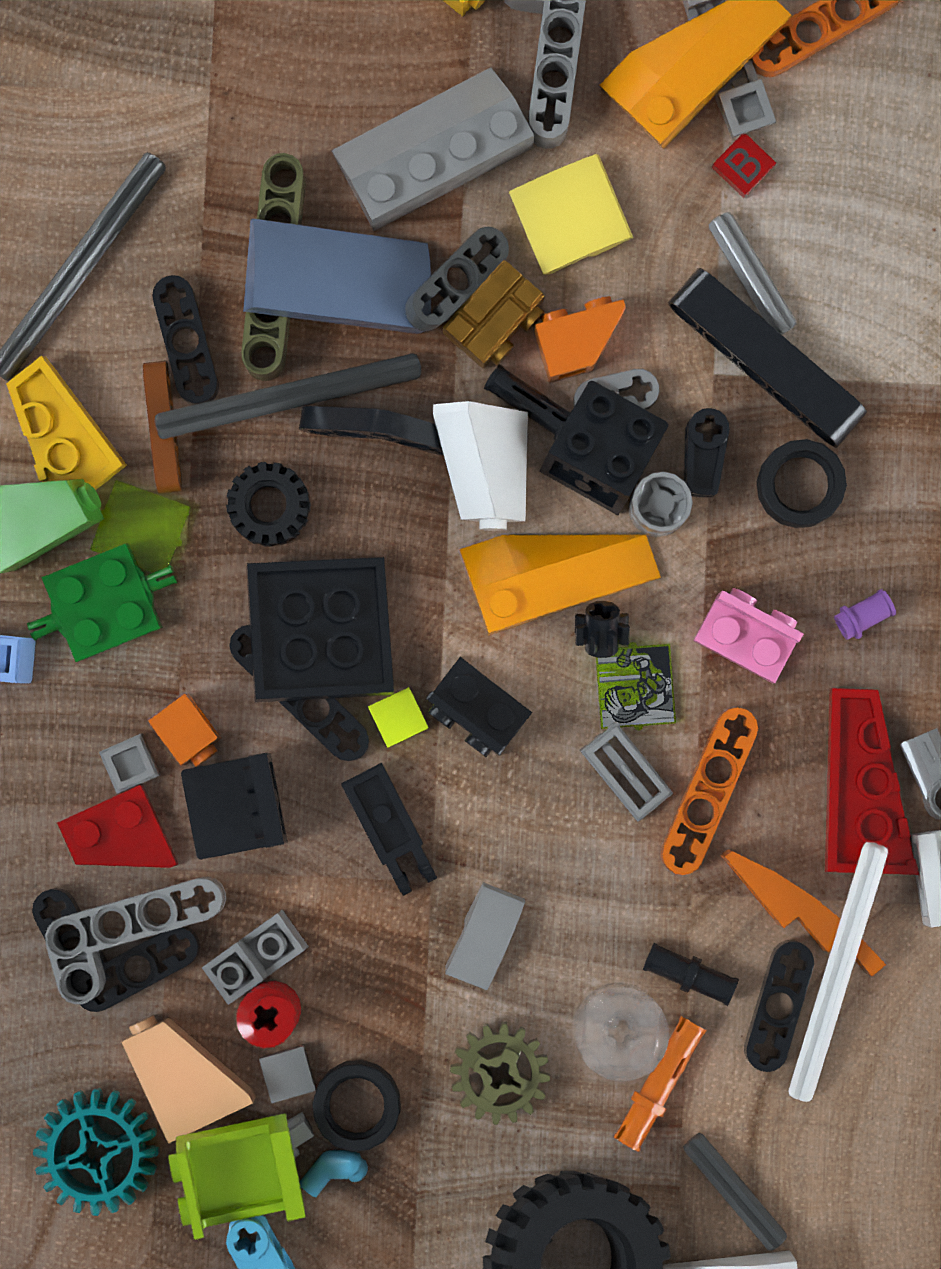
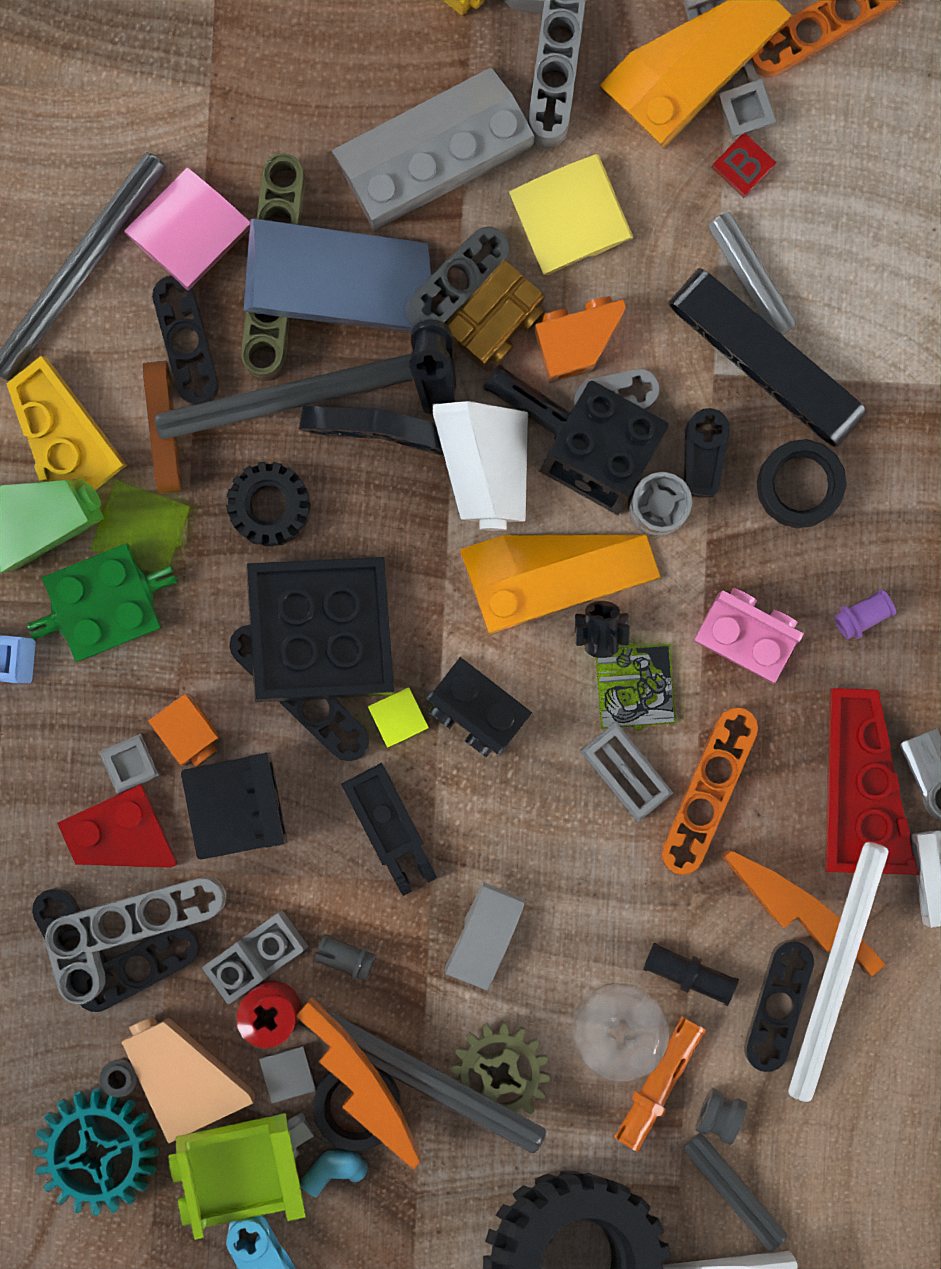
(110, 1083): none -> dark grey pin
(188, 228): none -> bright pink slope
(345, 957): none -> dark grey pin
(371, 1099): none -> orange slope
(433, 363): none -> black piece
(444, 1089): none -> dark grey axle
(721, 1116): none -> dark grey wheel

